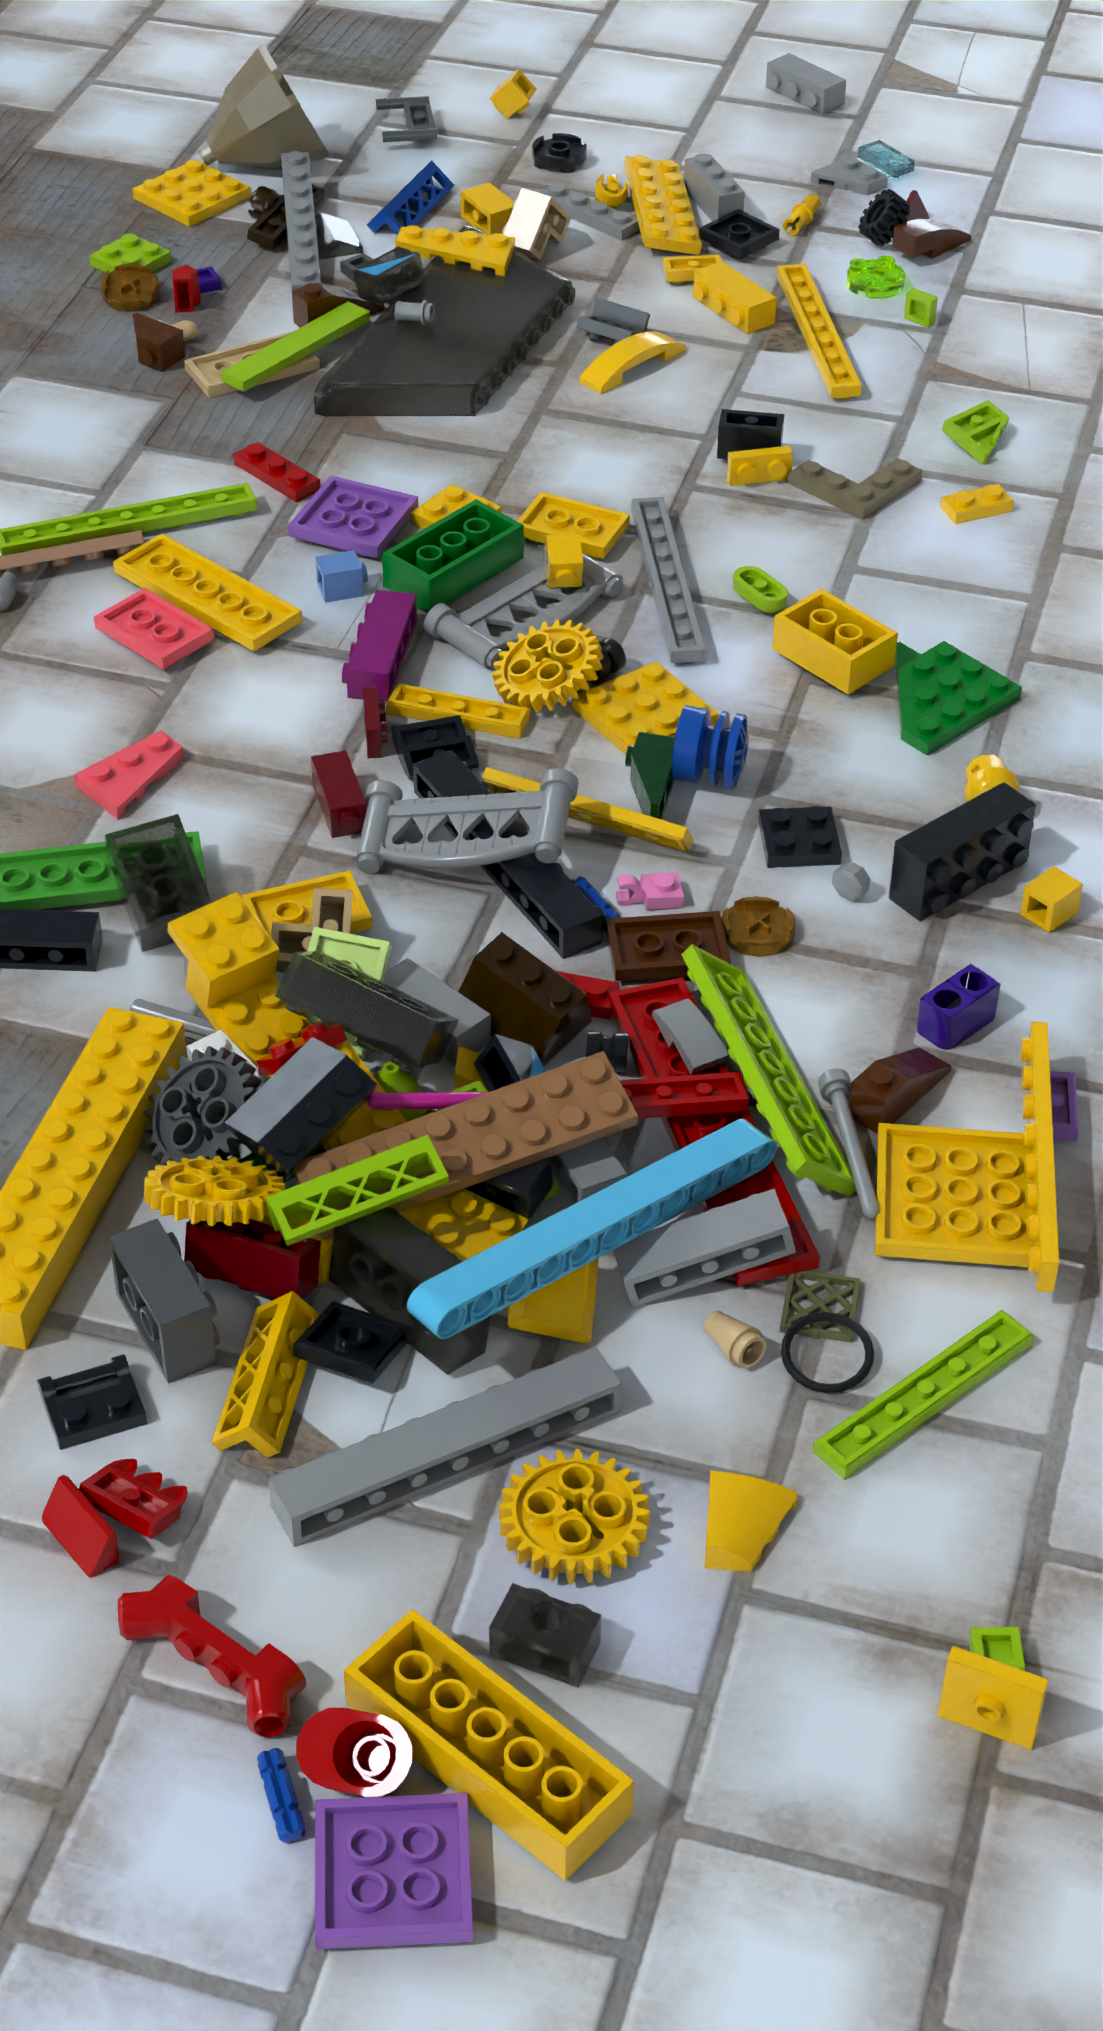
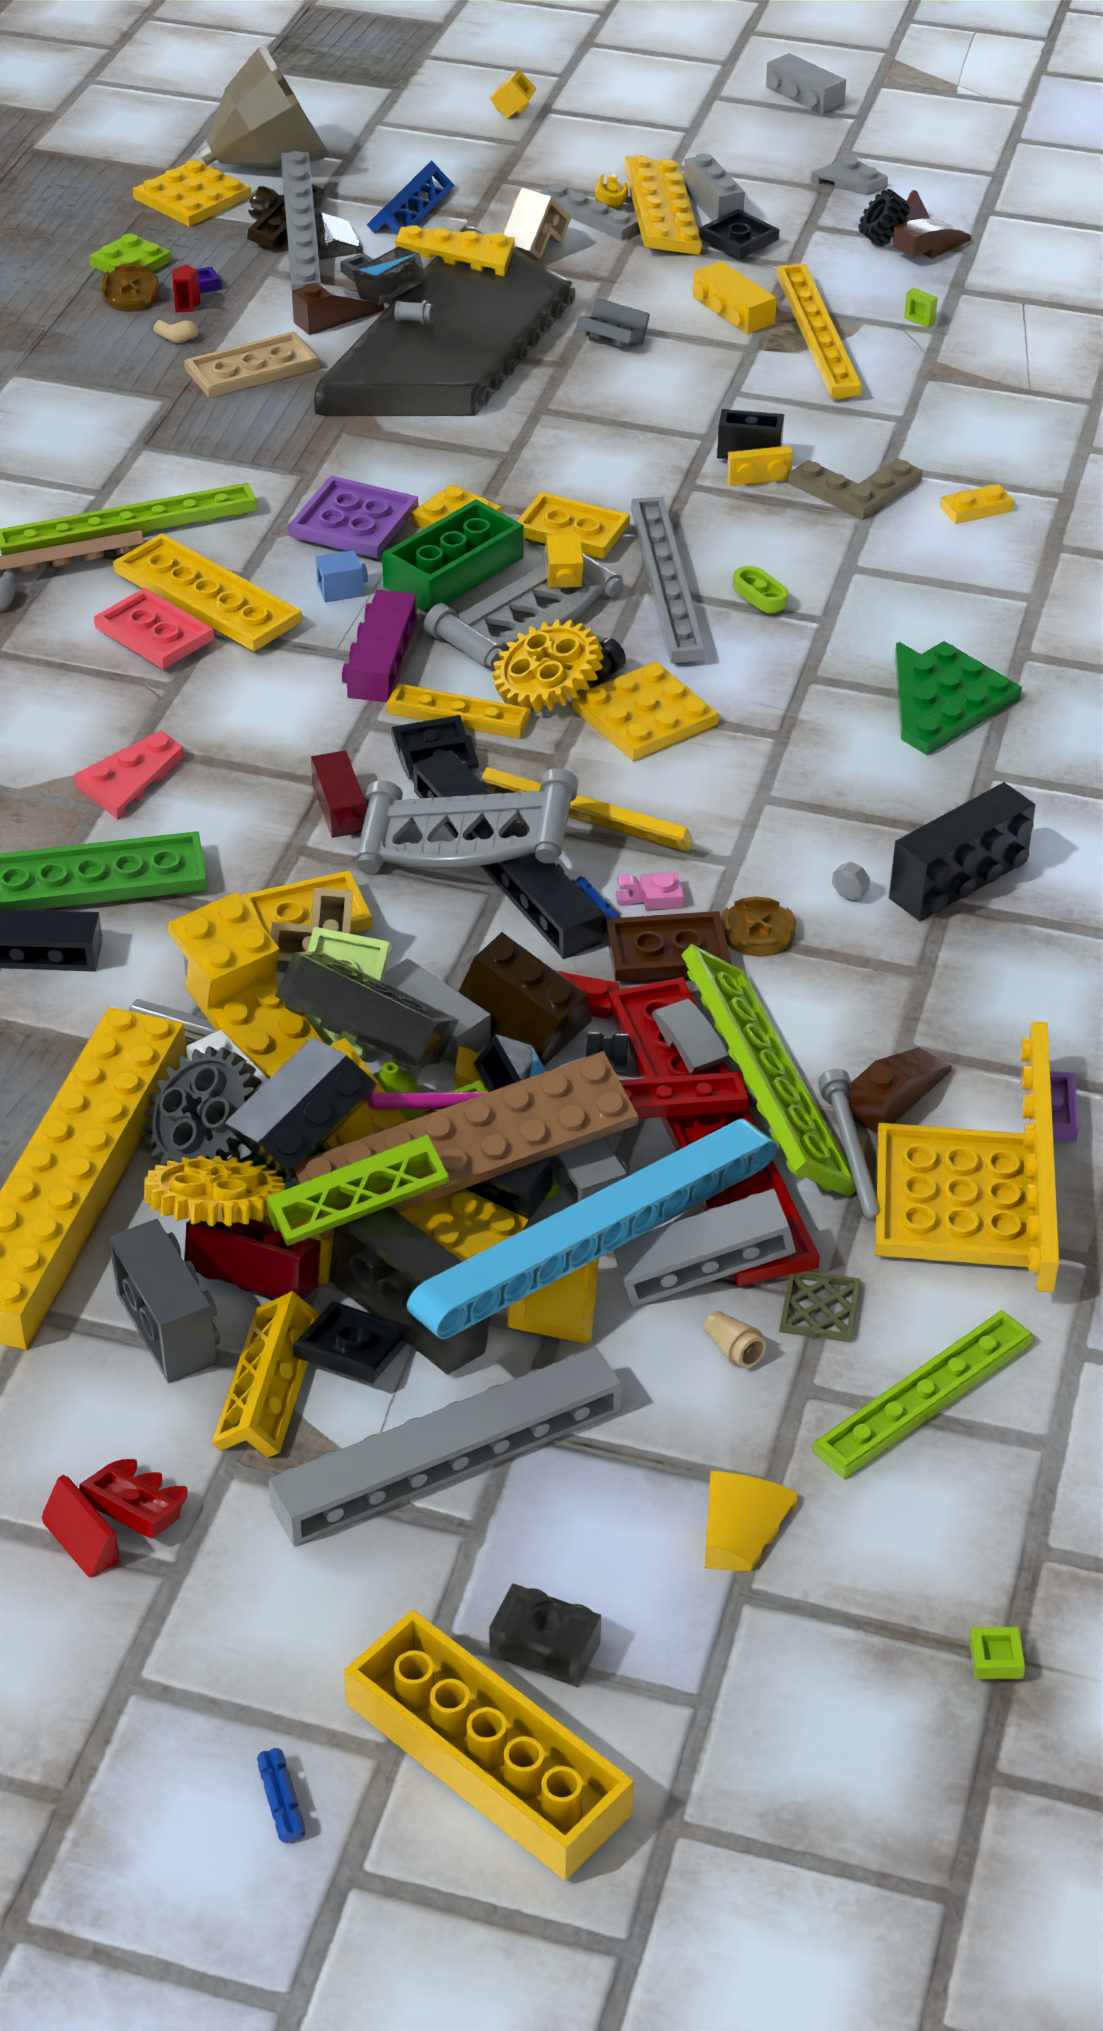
(93, 1413): black plate -> none
(156, 877): clear smoke brick -> none
(157, 342): reddish brown slope -> none
(265, 1680): red plate -> none
(277, 471): red plate -> none
(285, 1049): red plate -> none
(295, 346): lime tile -> none
(354, 1752): red piece -> none
(375, 731): dark red plate -> none
(392, 1871): medium lavender plate -> none
(417, 117): dark grey plate -> none
(486, 208): yellow brick -> none
(560, 152): black plate -> none
(576, 1504): yellow gear -> none
(608, 367): yellow slope -> none
(651, 771): dark green slope -> none
(682, 269): yellow plate -> none
(709, 747): blue wheel -> none
(799, 837): black plate -> none
(802, 214): yellow axle -> none
(822, 1387): black tyre -> none
(834, 641): yellow brick -> none
(876, 277): clear neon green plate -> none
(886, 159): clear light blue plate -> none
(977, 429): lime wing -> none
(977, 1009): dark purple piece -> none
(985, 773): yellow piece -> none
(992, 1697): yellow plate -> none
(1051, 899): yellow brick -> none

